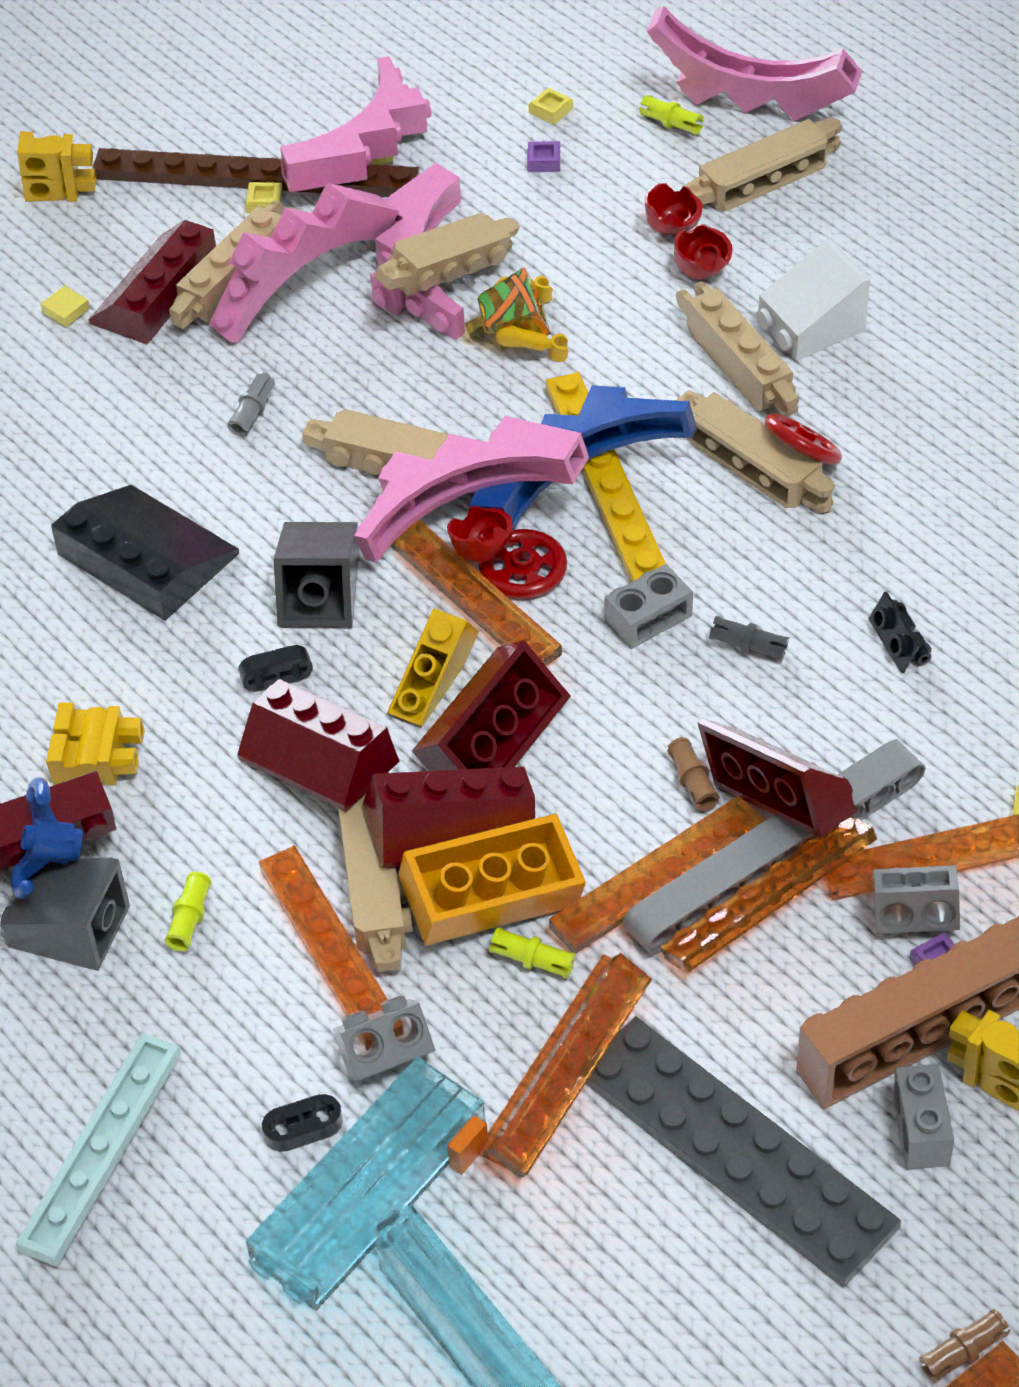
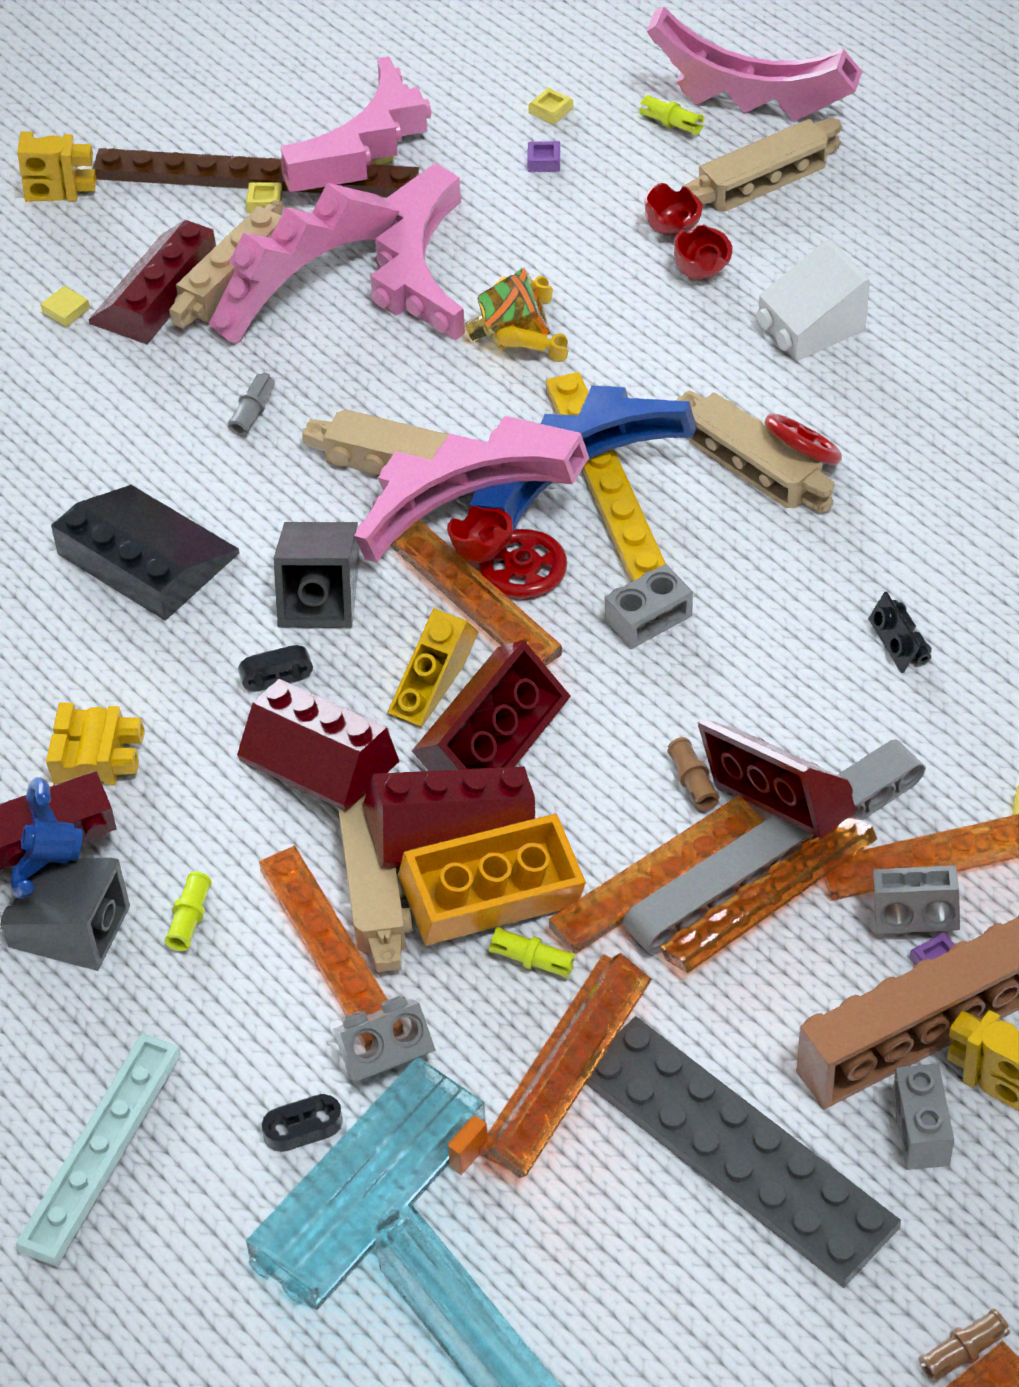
(447, 253): tan hinge -> none
(738, 349): tan hinge -> none
(749, 637): dark grey pin -> none

